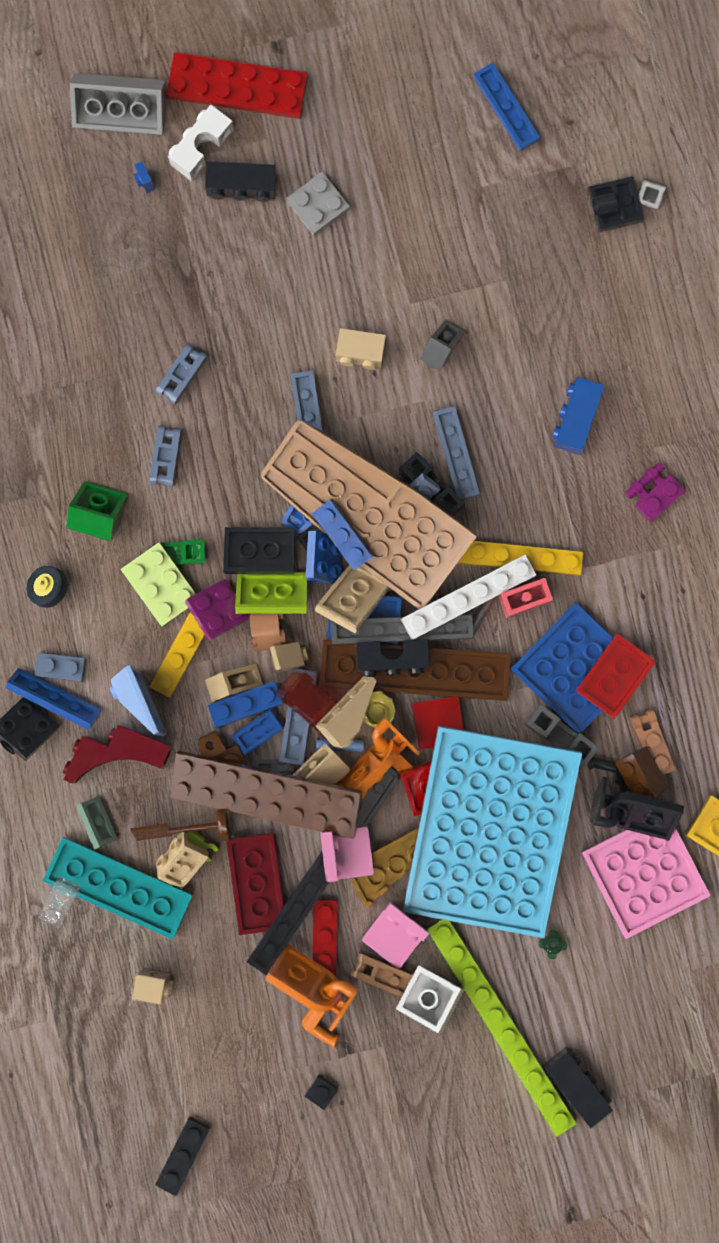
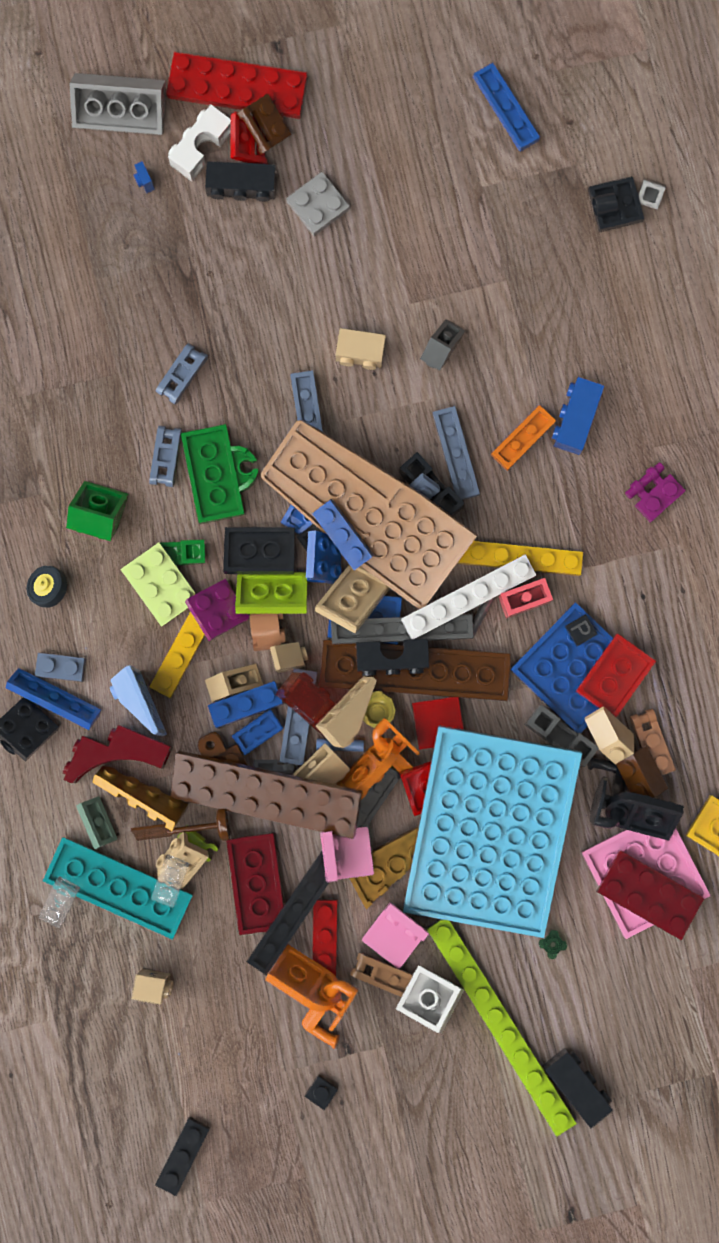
(140, 795): none -> pearl gold wing
(170, 881): none -> clear plate
(216, 473): none -> green plate
(243, 142): none -> red plate
(268, 120): none -> reddish brown plate
(523, 438): none -> orange plate
(580, 630): none -> black tile
(610, 735): none -> tan slope
(650, 895): none -> dark red plate

